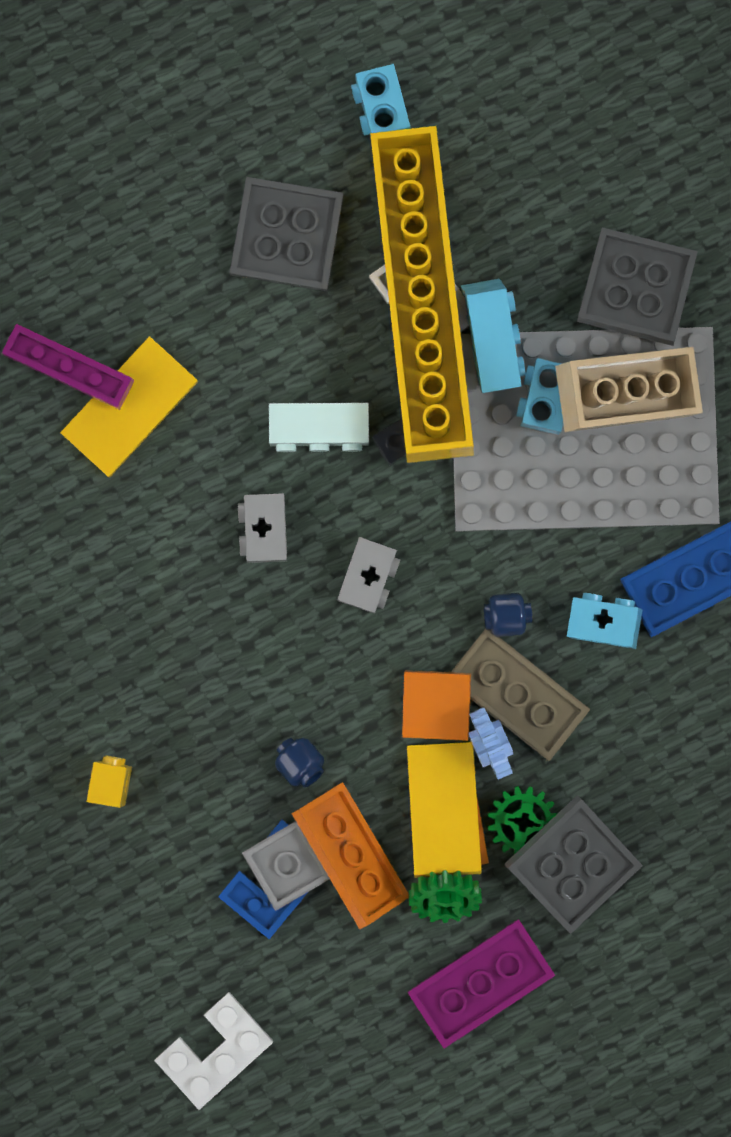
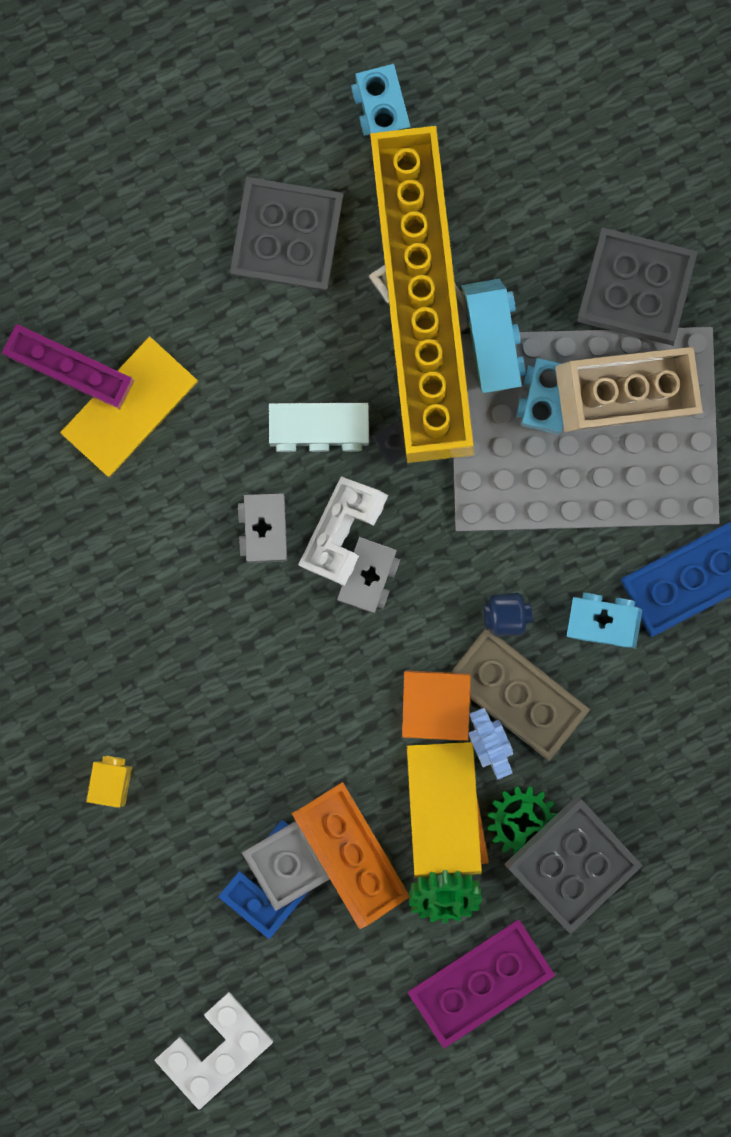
(299, 762): dark blue head -> none
(324, 549): none -> white plate

